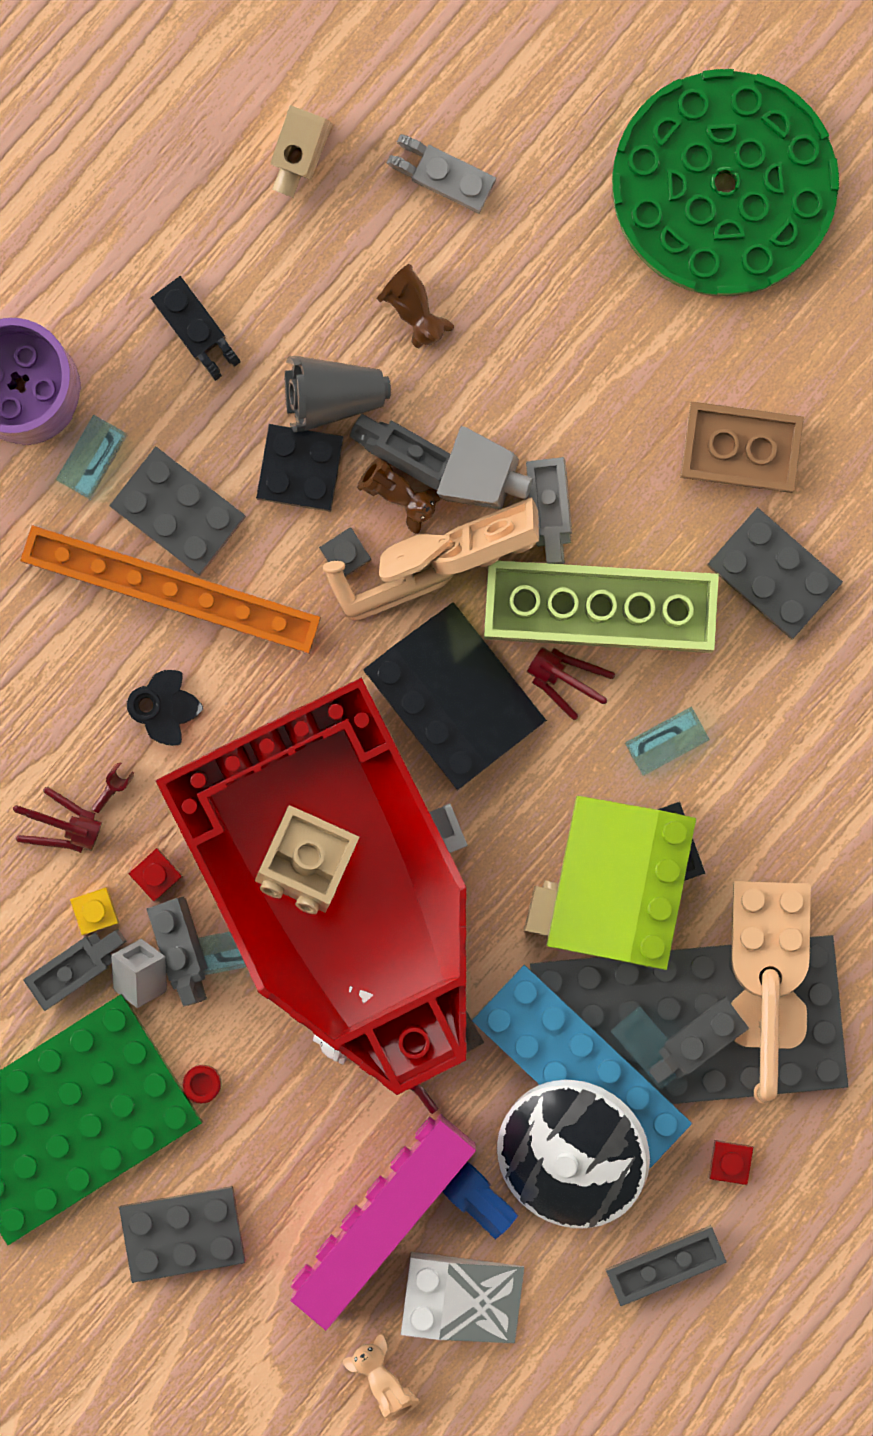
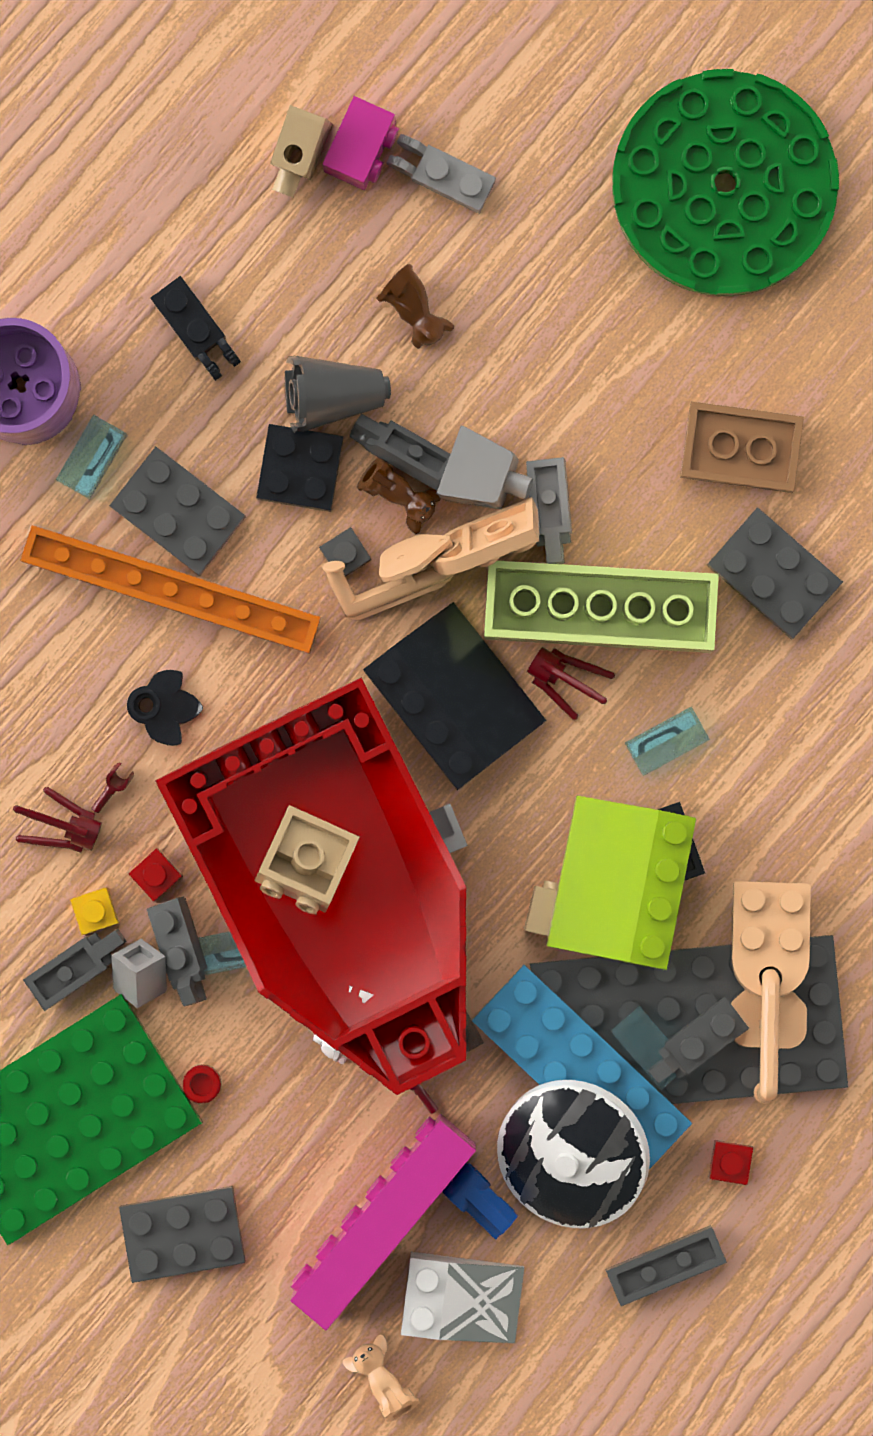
(360, 144): none -> dark pink brick

